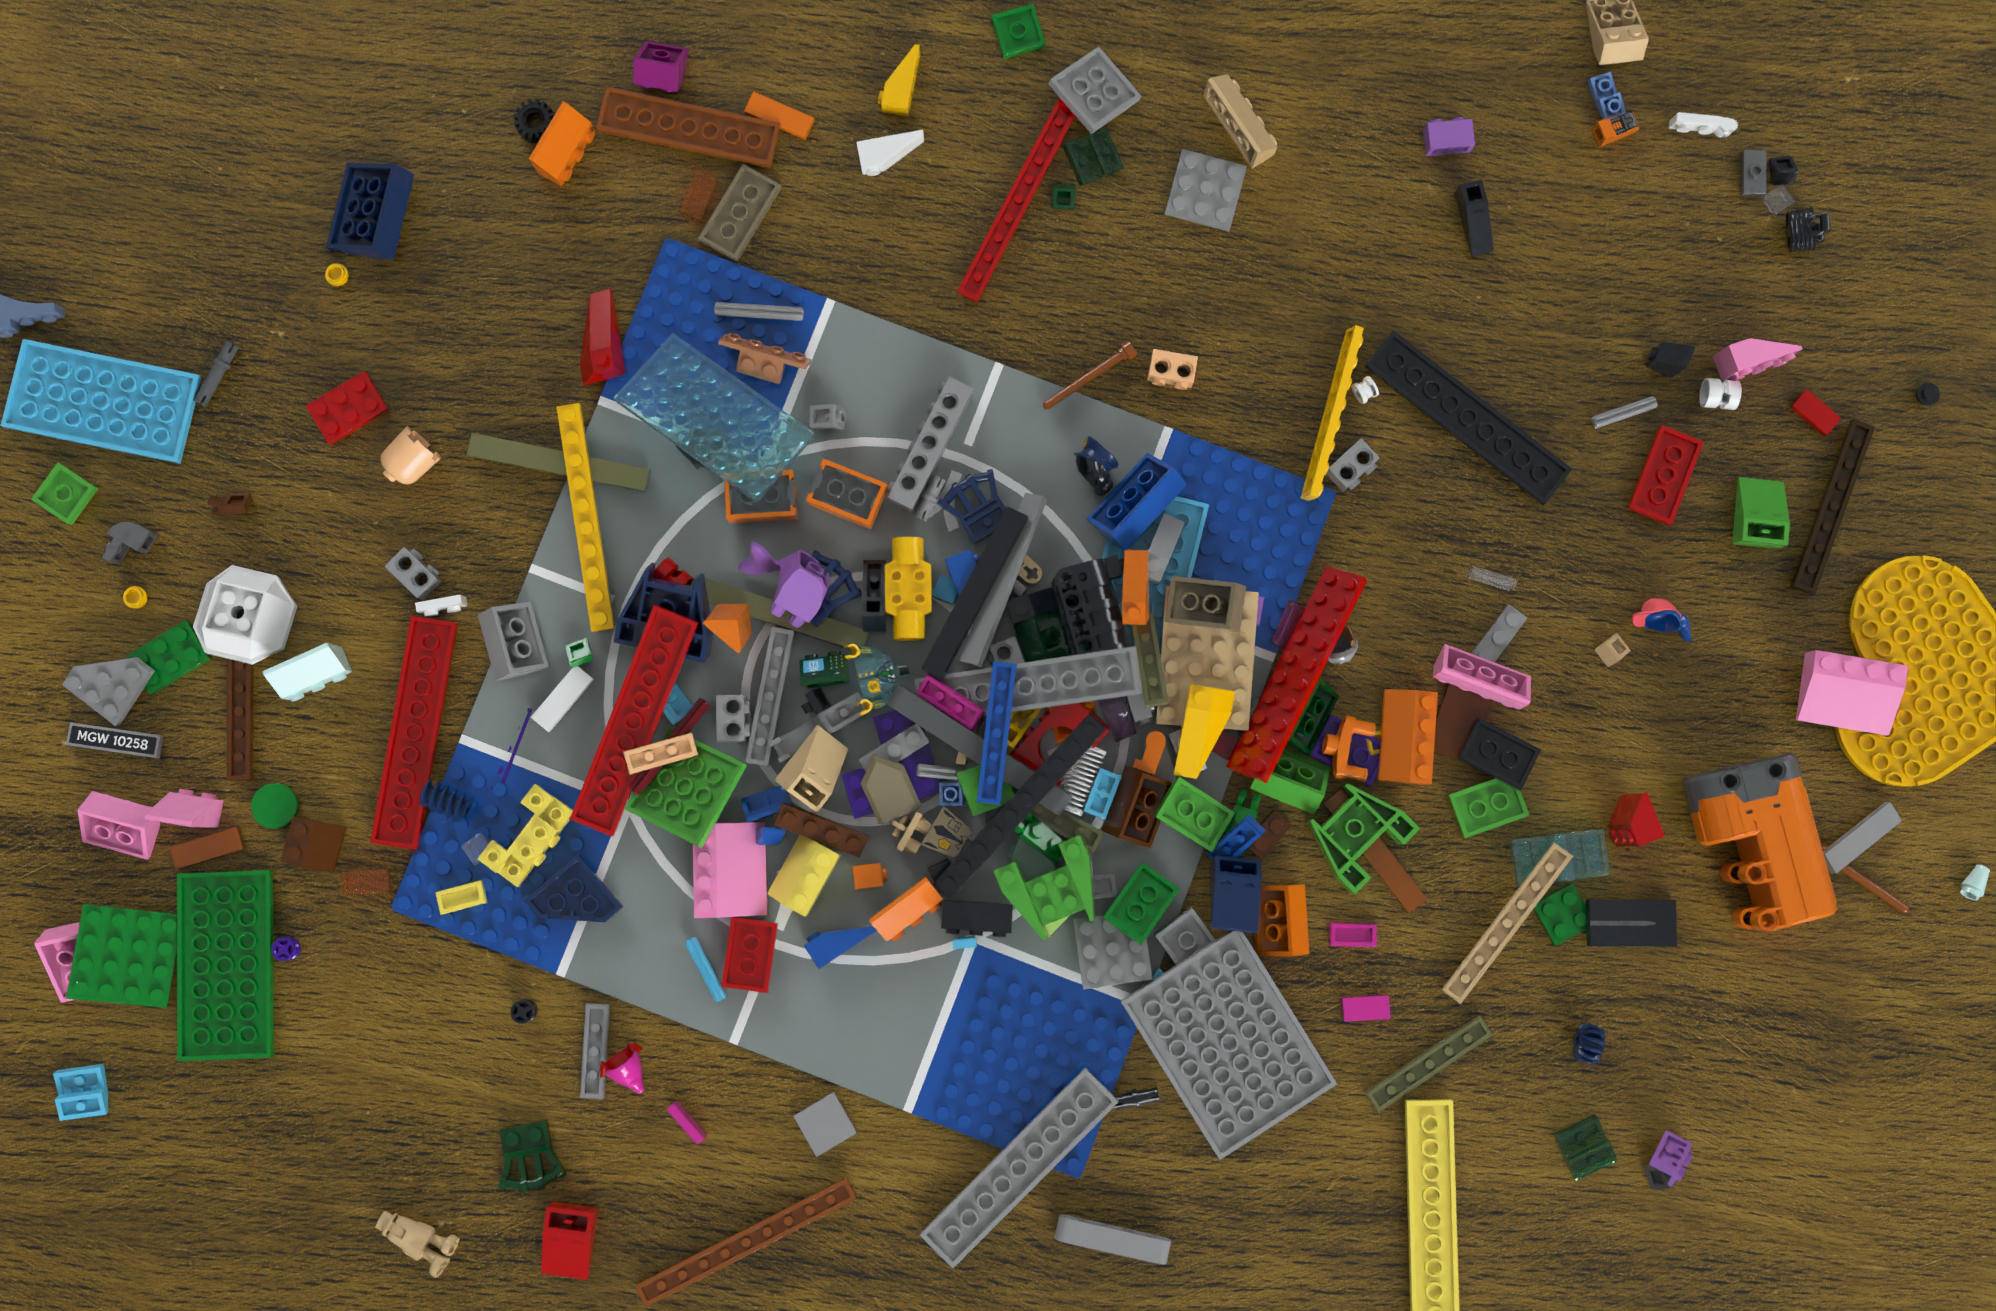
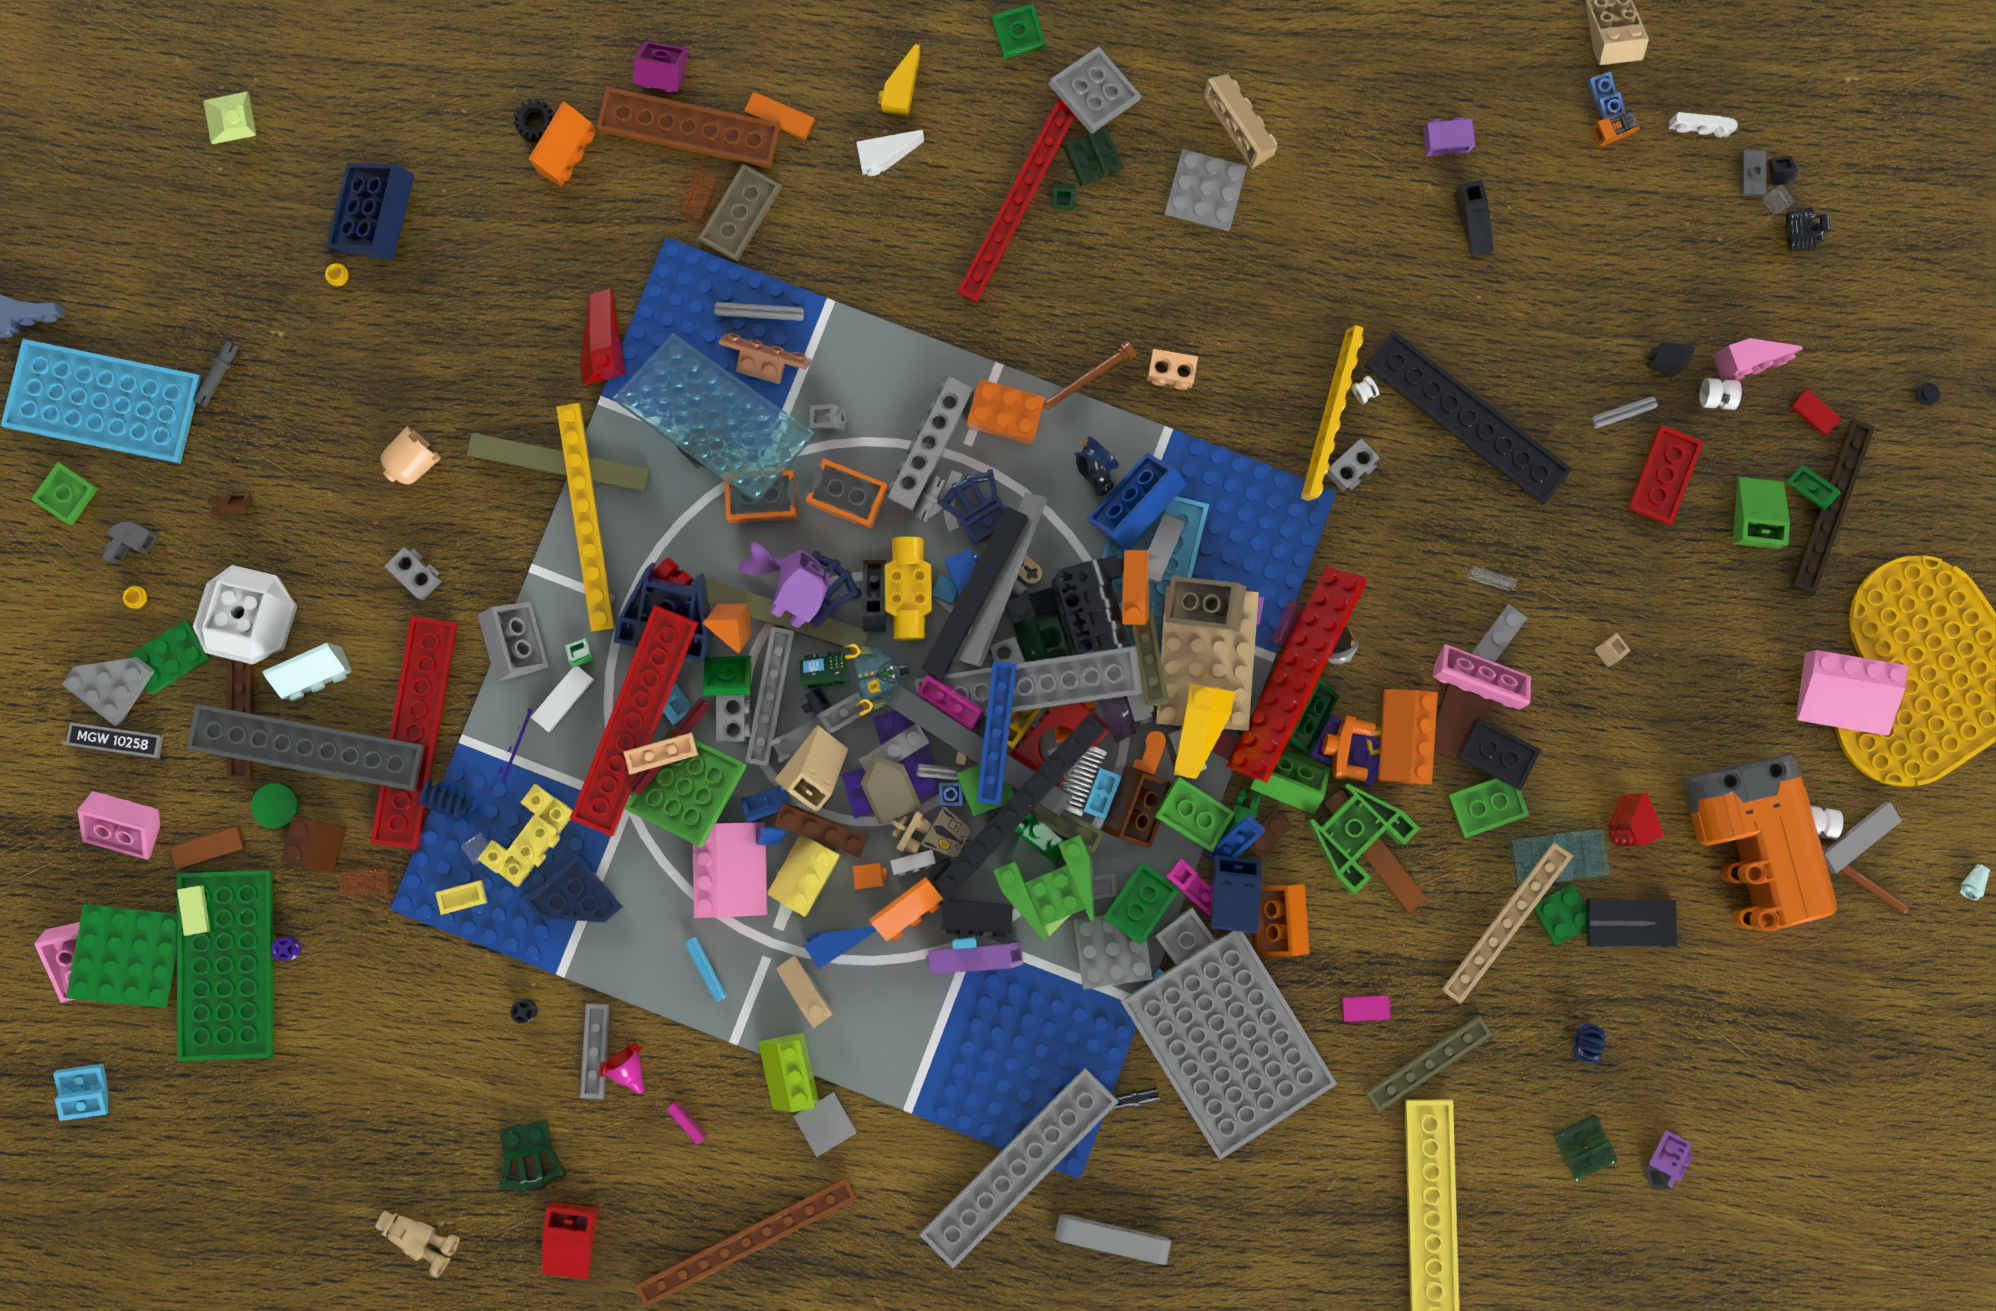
(187, 809): bright pink slope -> none
(193, 910): none -> yellowish green tile
(229, 117): none -> yellowish green slope
(305, 747): none -> dark grey plate
(347, 408): red plate -> none
(451, 604): white plate -> none
(727, 676): none -> green plate
(749, 954): red plate -> none
(789, 1073): none -> lime slope
(805, 991): none -> tan slope
(913, 863): none -> white piece
(978, 958): none -> medium lavender slope
(1005, 412): none -> orange brick
(1191, 886): none -> dark pink slope
(1353, 934): dark pink tile -> none
(1663, 617): blue hair -> none
(1813, 487): none -> green plate
(1828, 822): none -> white wheel

